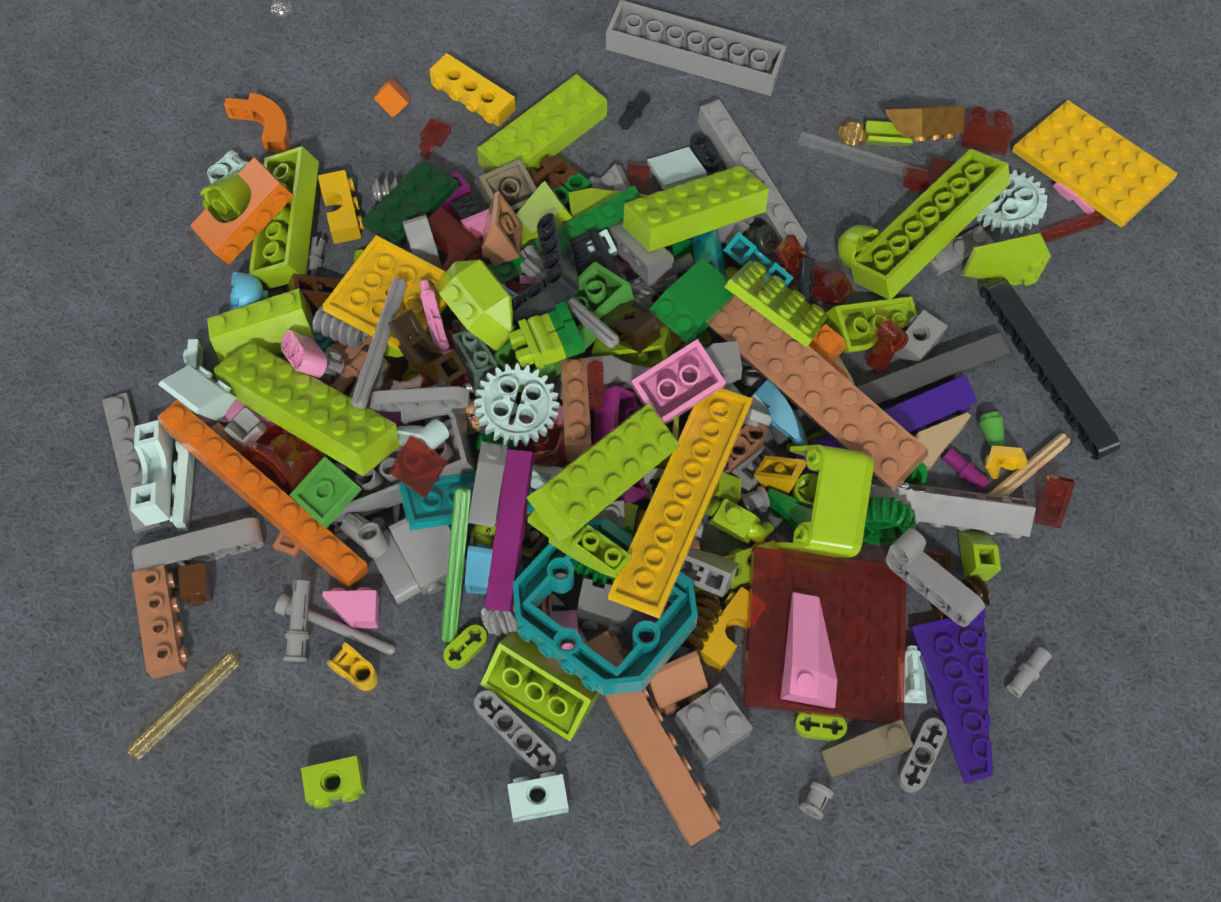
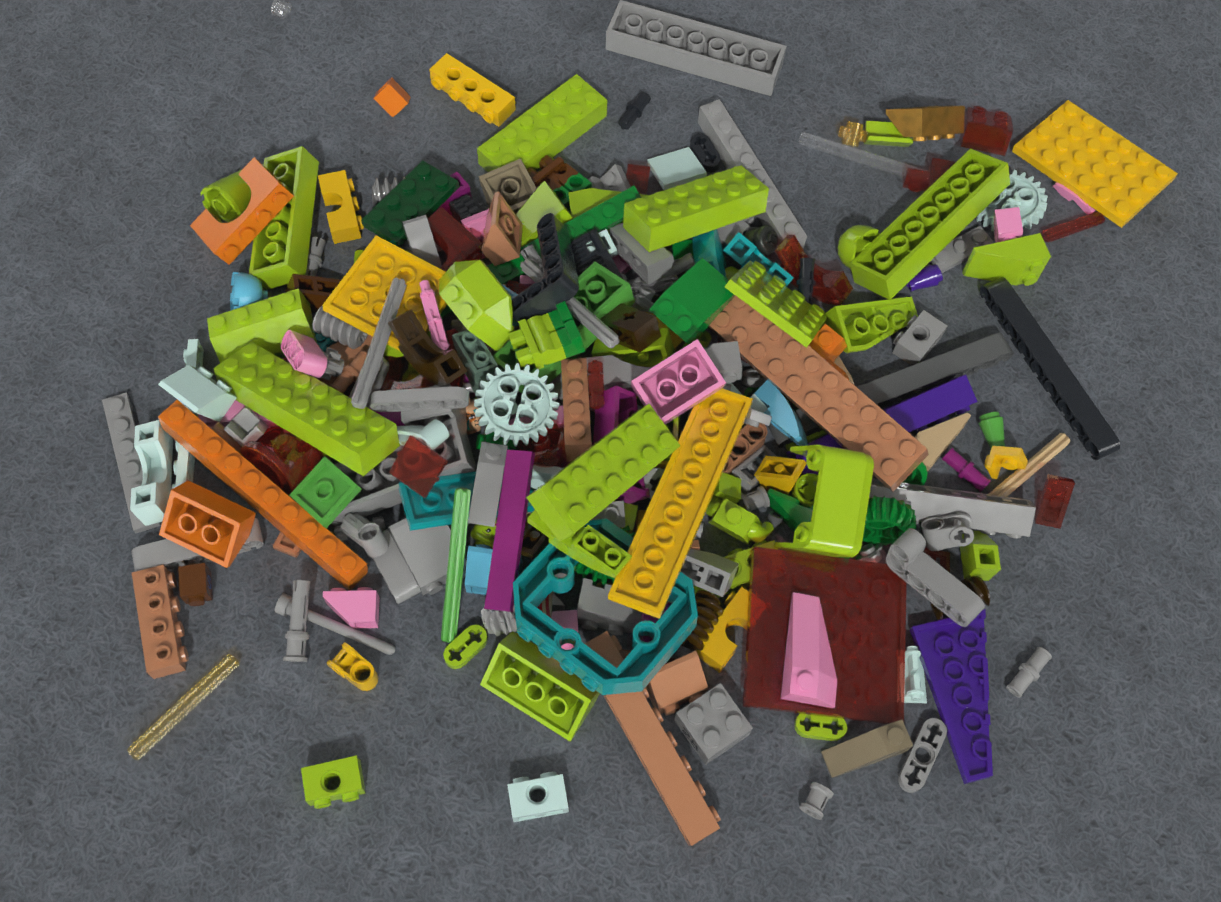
(206, 523): none -> orange slope
(226, 166): light aqua piece -> none
(265, 111): orange arch -> none
(433, 134): clear red plate -> none
(512, 734): light grey beam -> none
(870, 553): none -> light grey plate
(890, 340): clear red piece -> none
(927, 277): none -> dark purple cone
(946, 532): none -> light grey piece
(1007, 224): none -> bright pink slope

